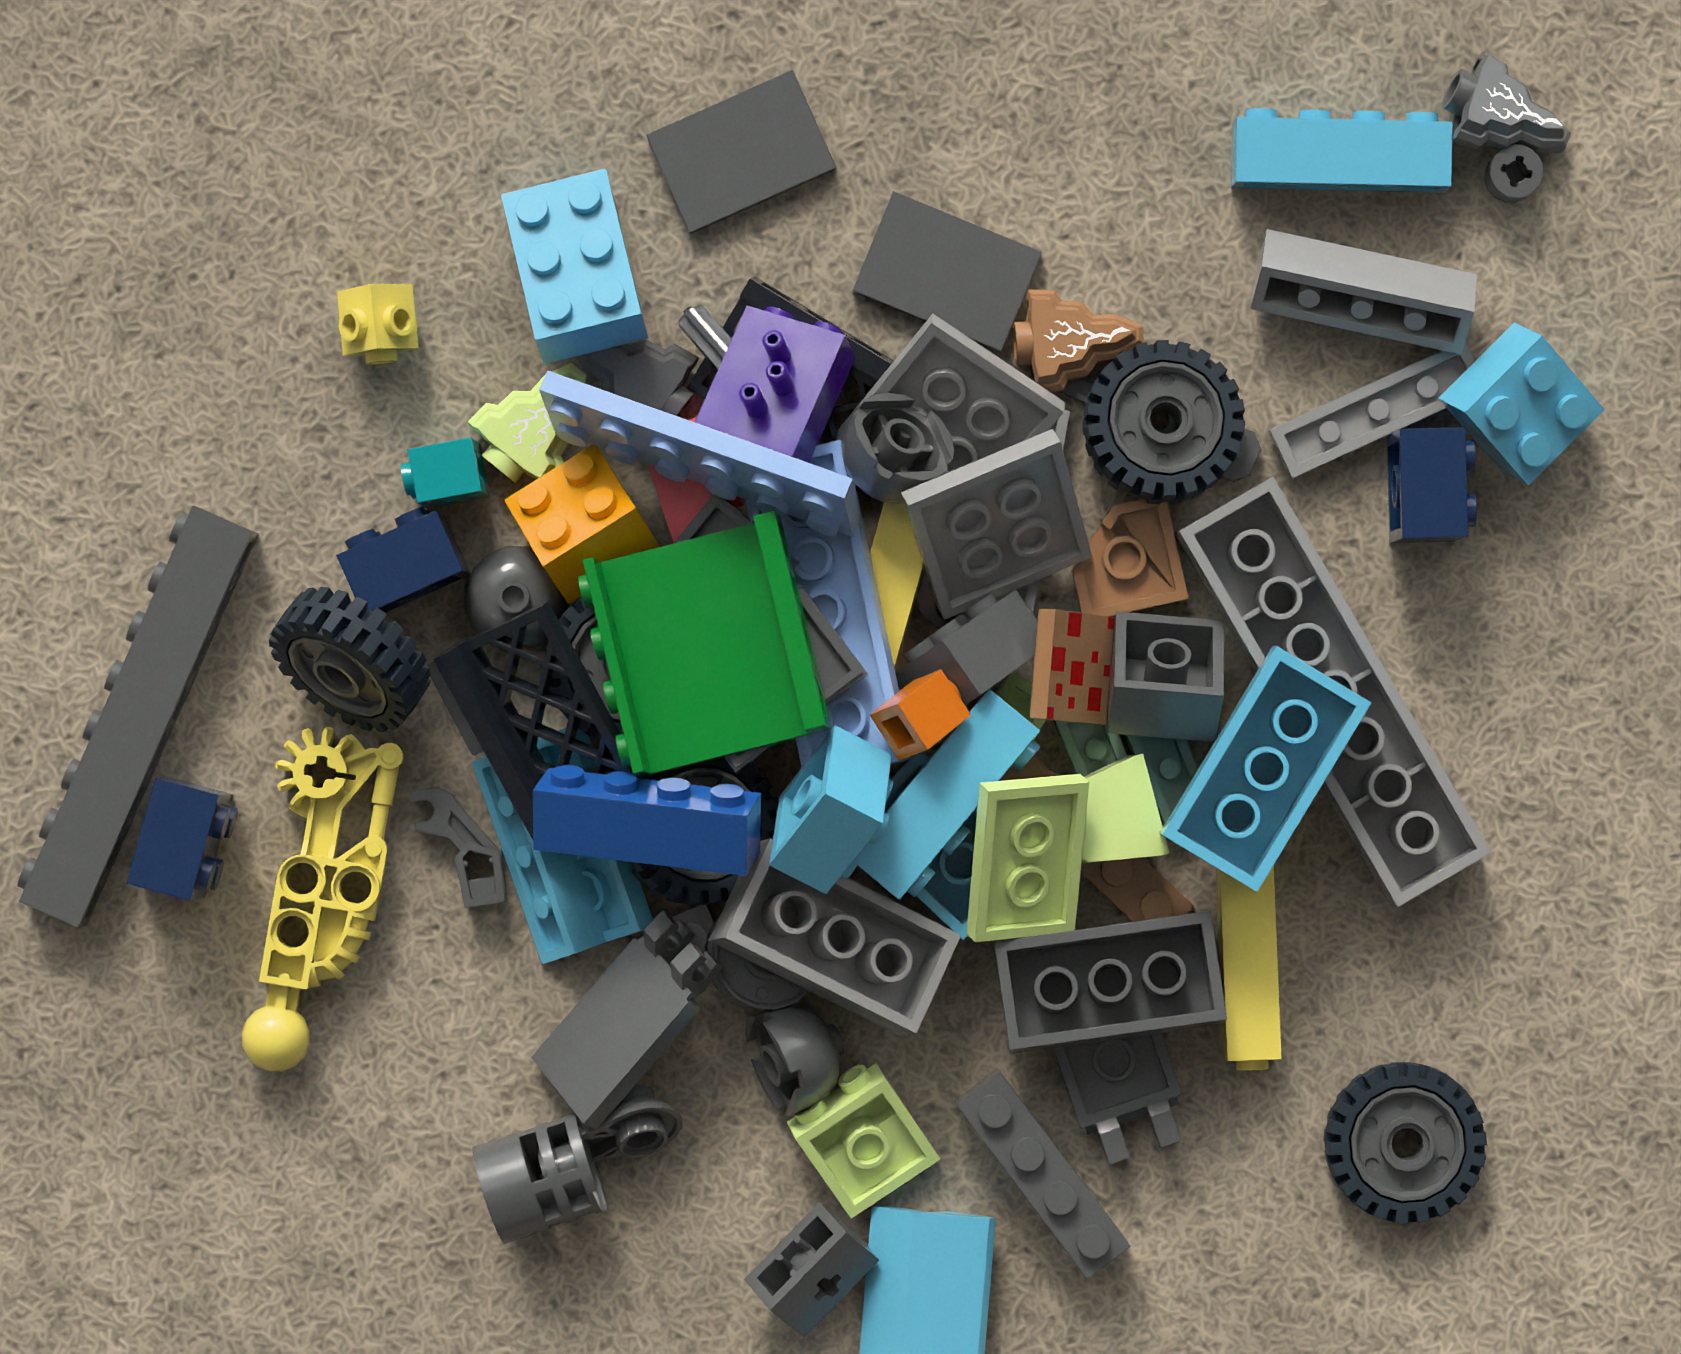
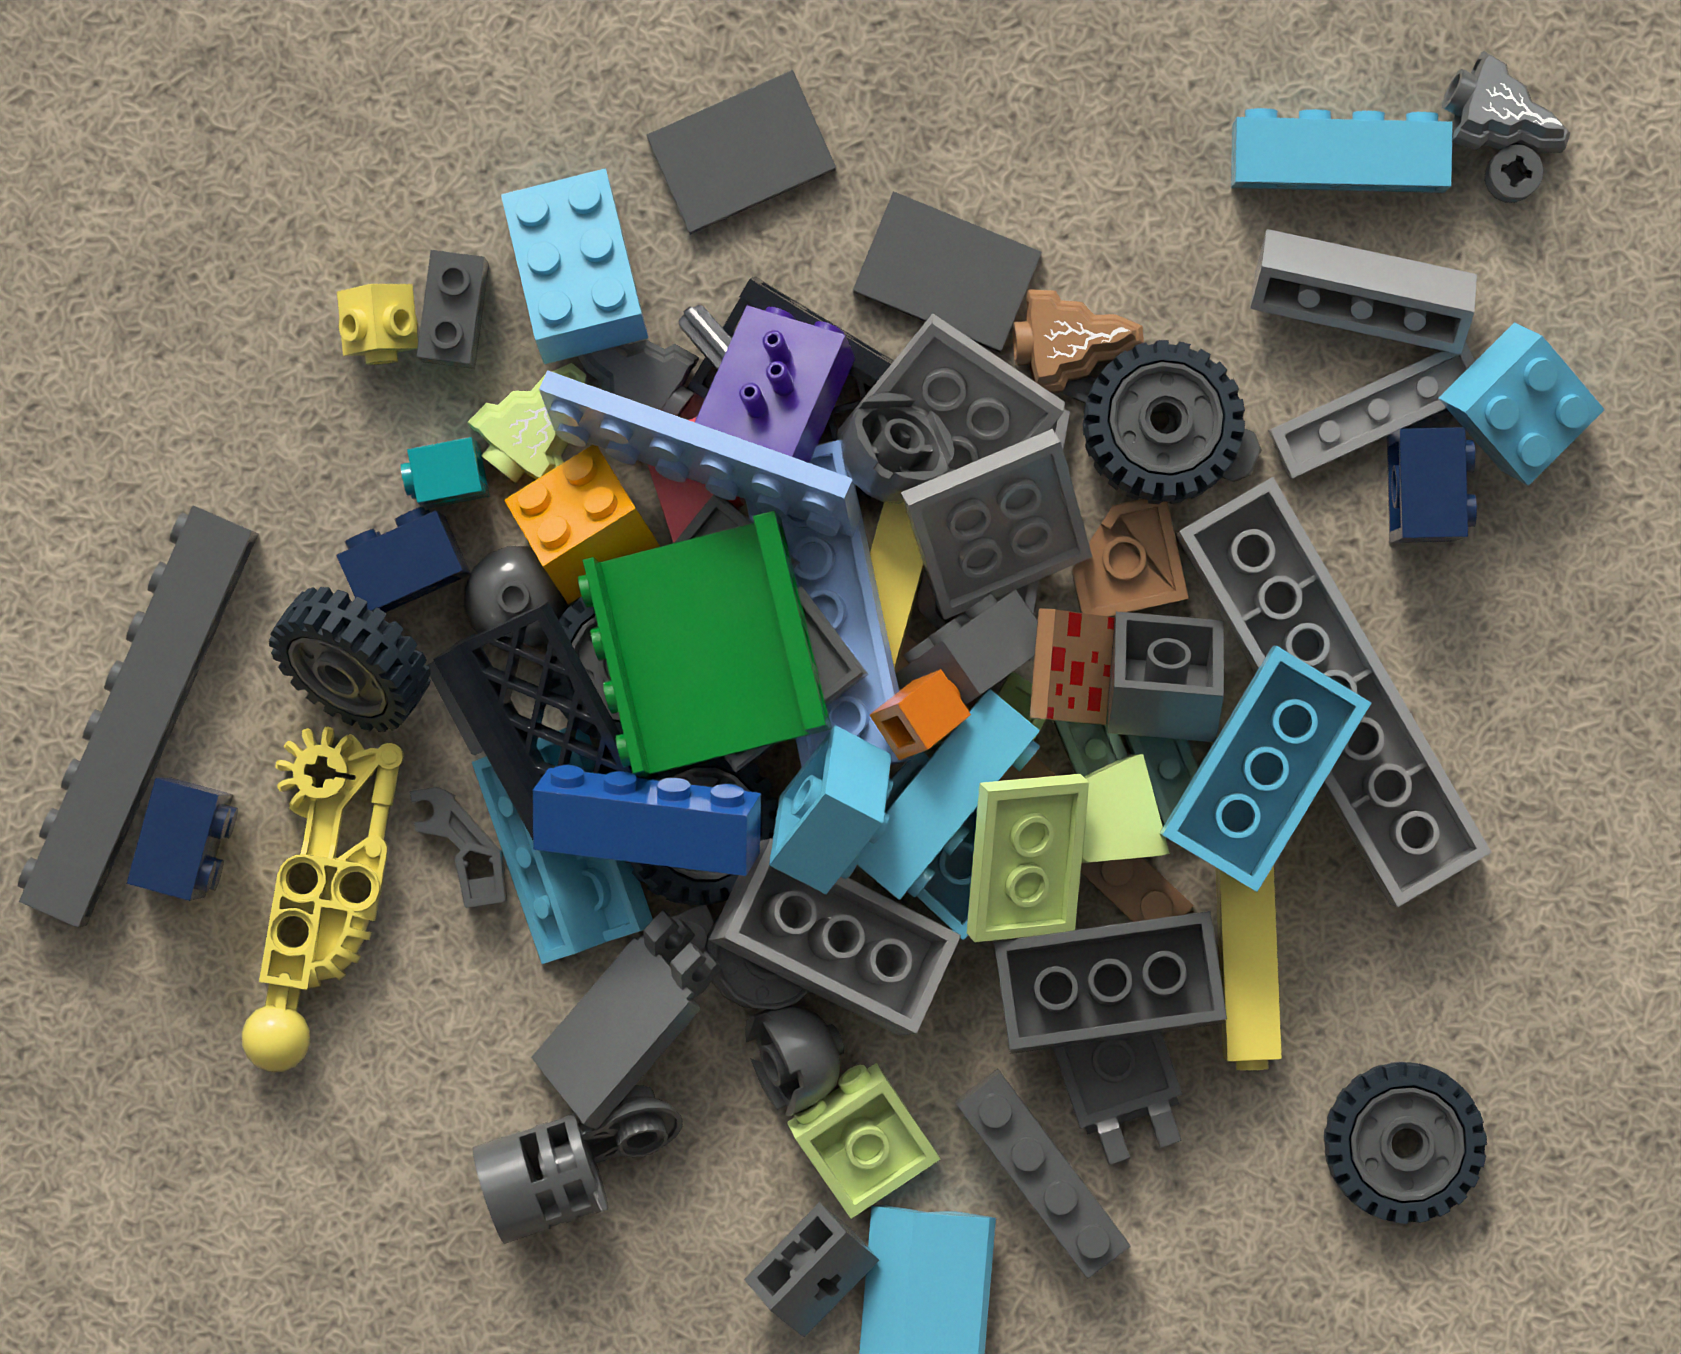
(452, 309): none -> dark grey brick

